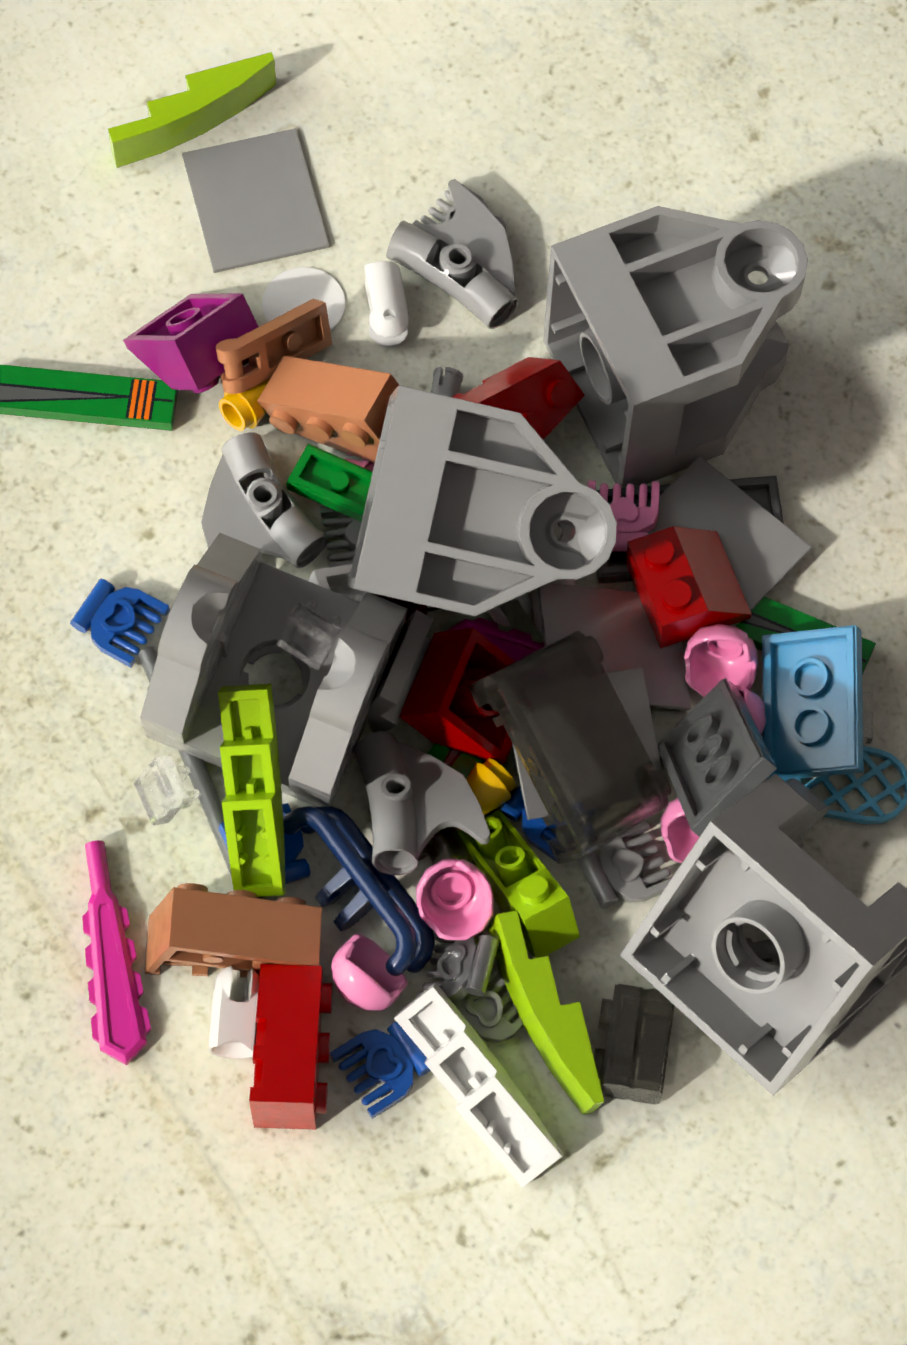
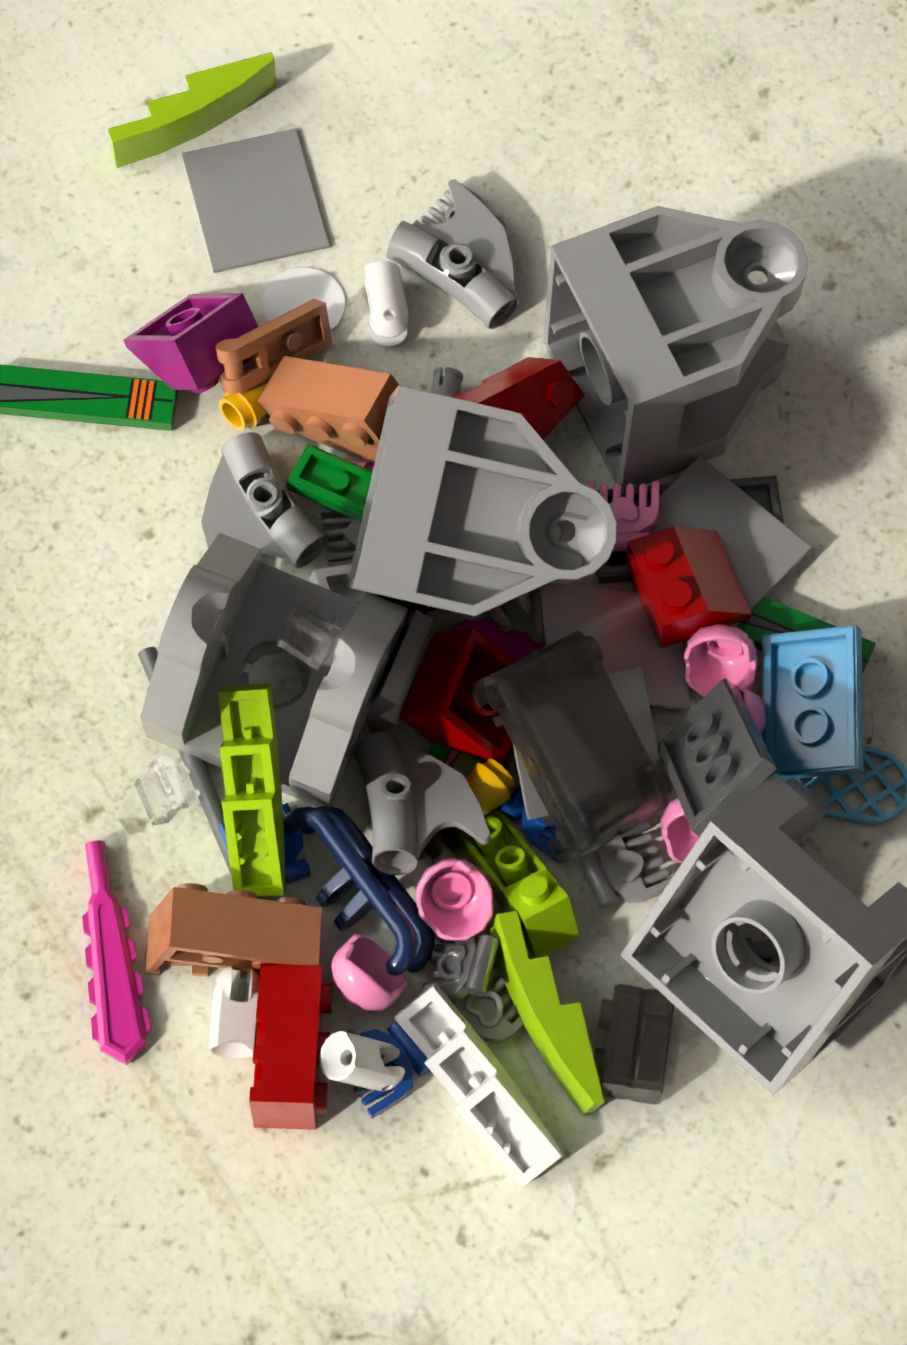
(113, 617): blue piece -> none
(360, 1061): none -> white piece

